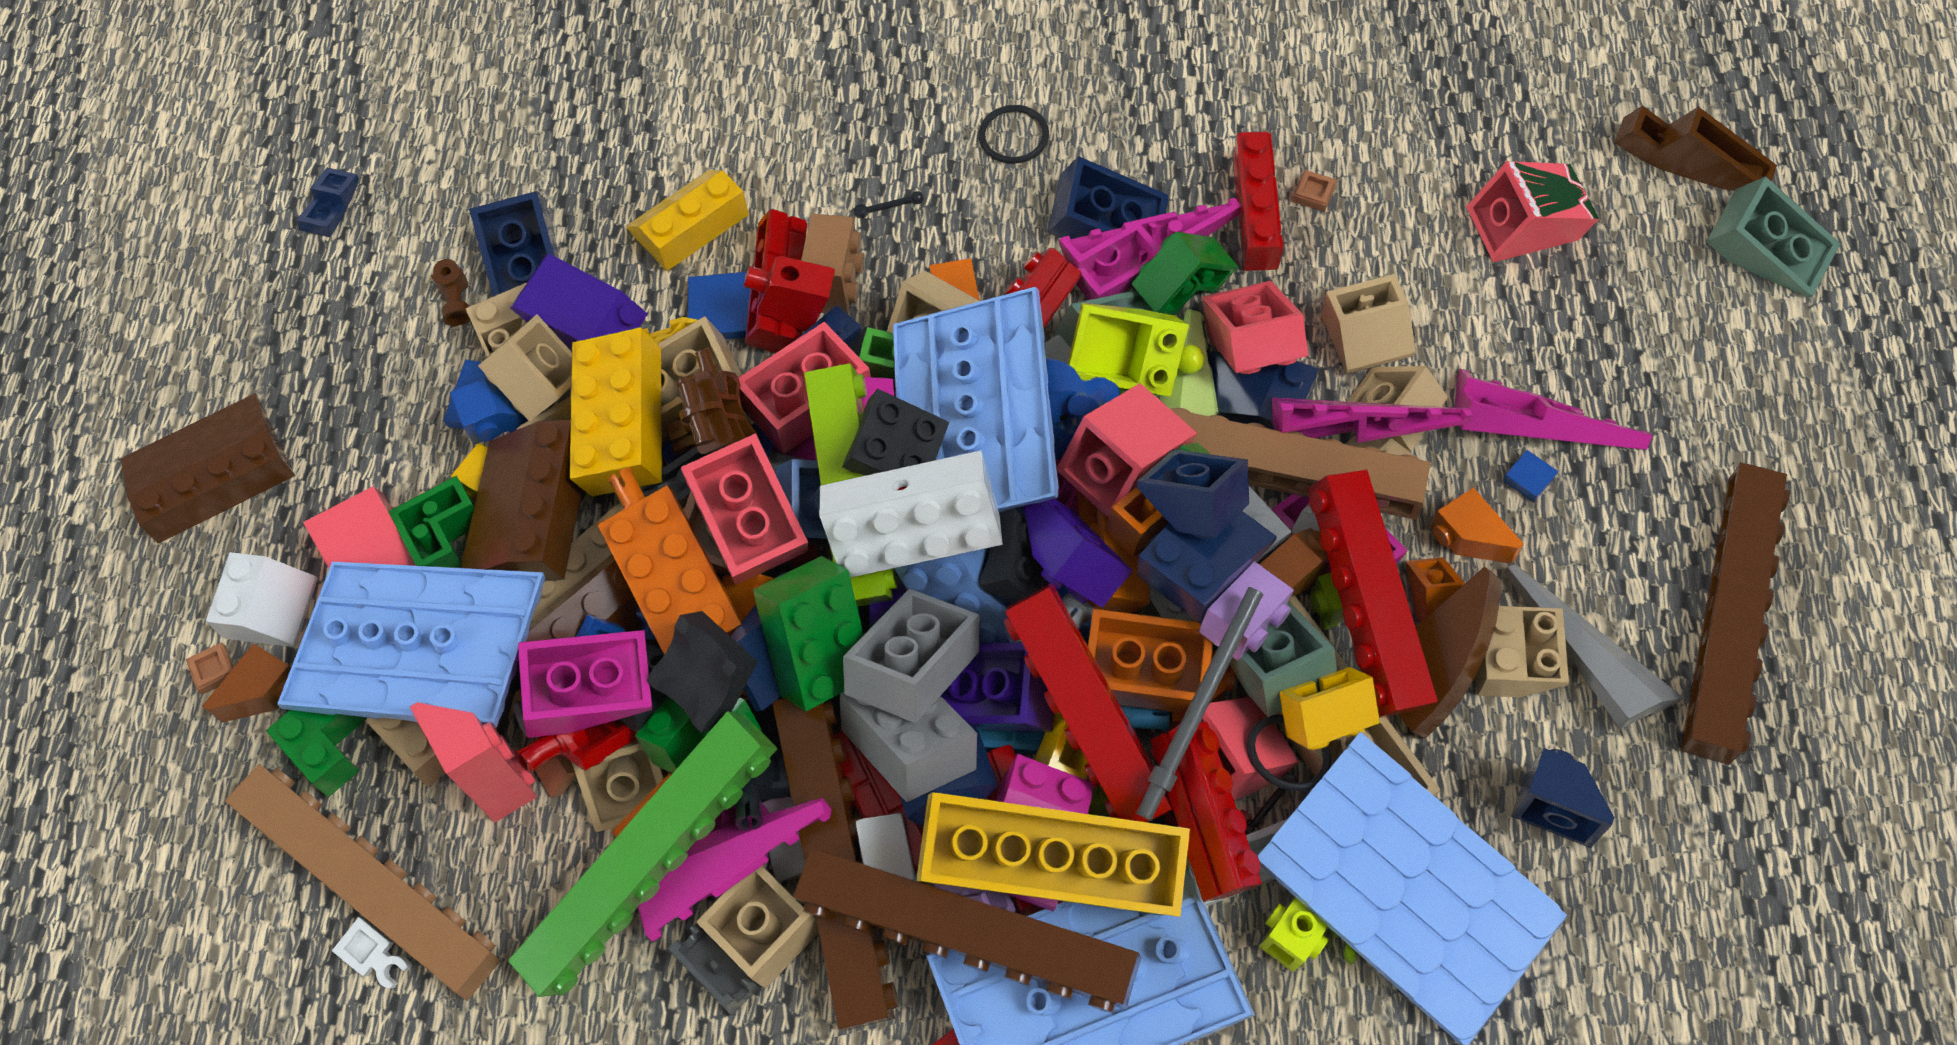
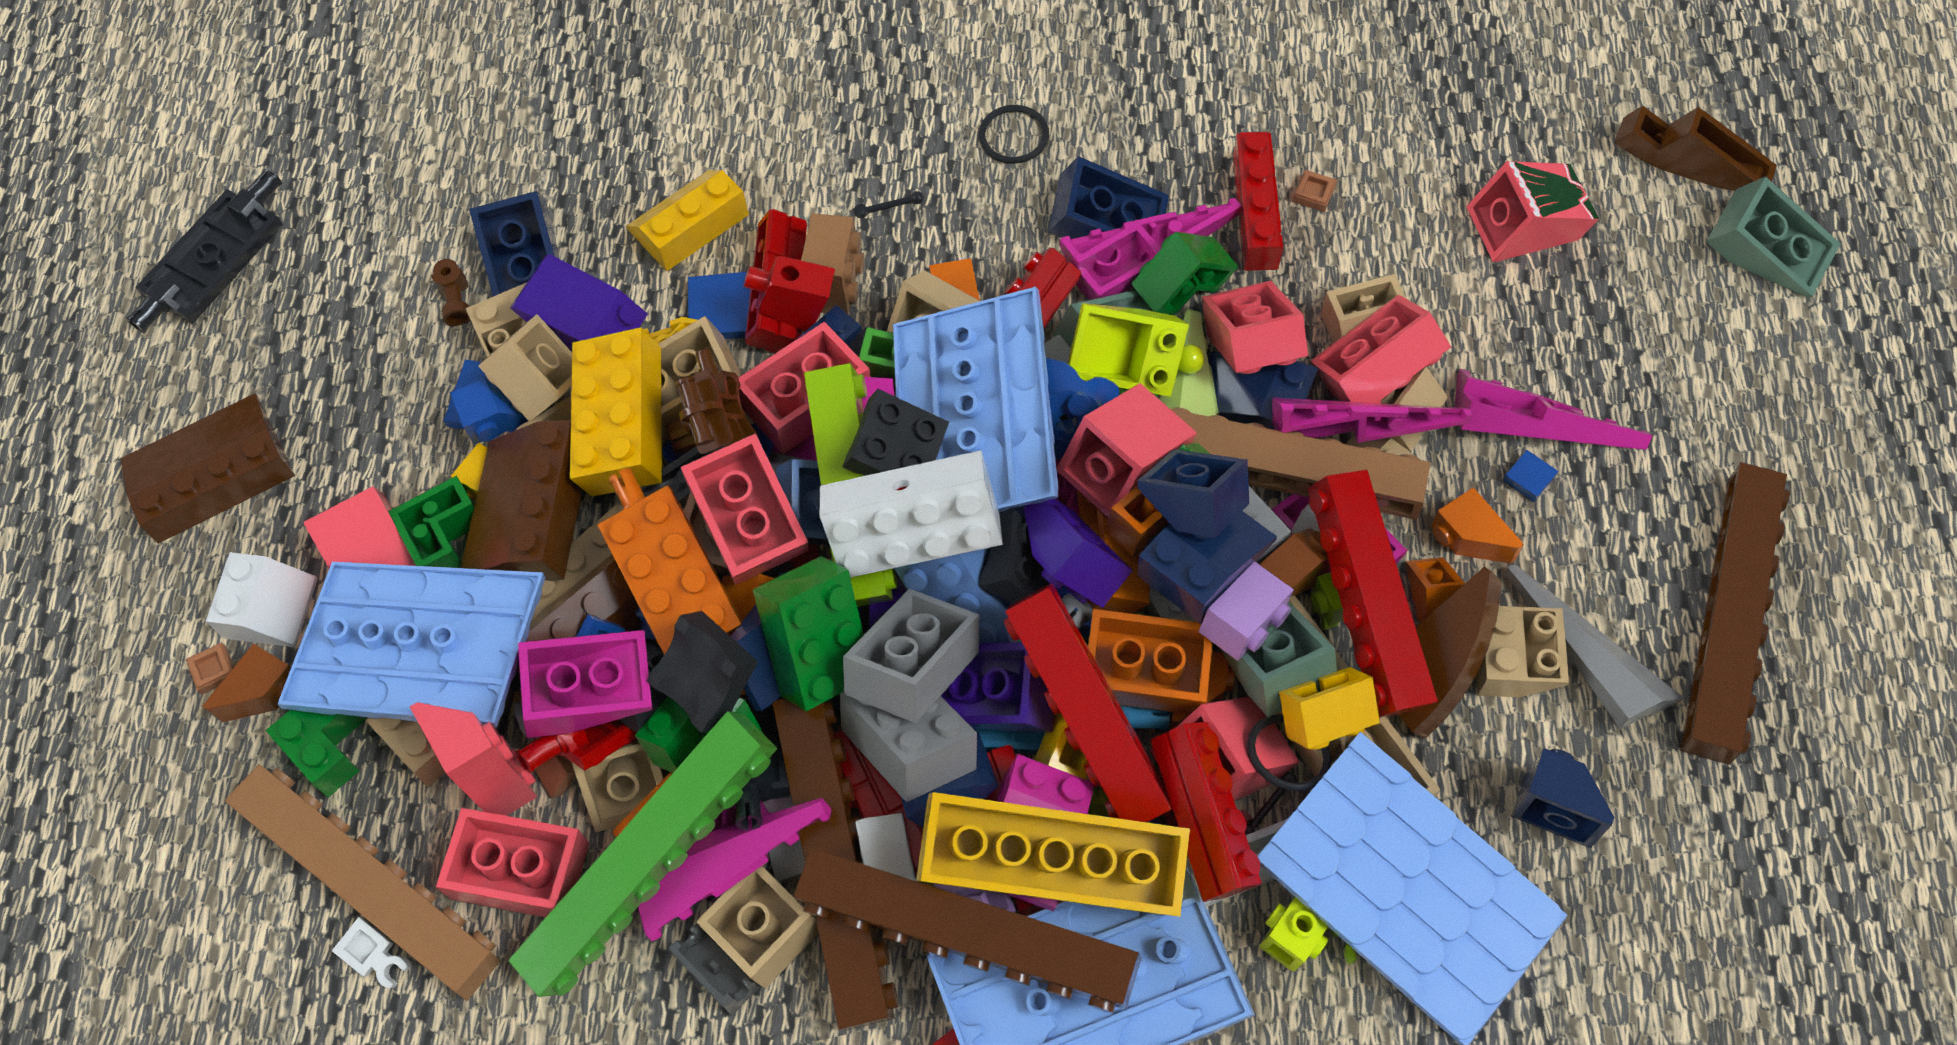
(208, 255): none -> black plate
(331, 197): dark blue slope -> none
(511, 862): none -> coral brick
(1163, 777): dark grey bar -> none
(1382, 352): none -> coral brick

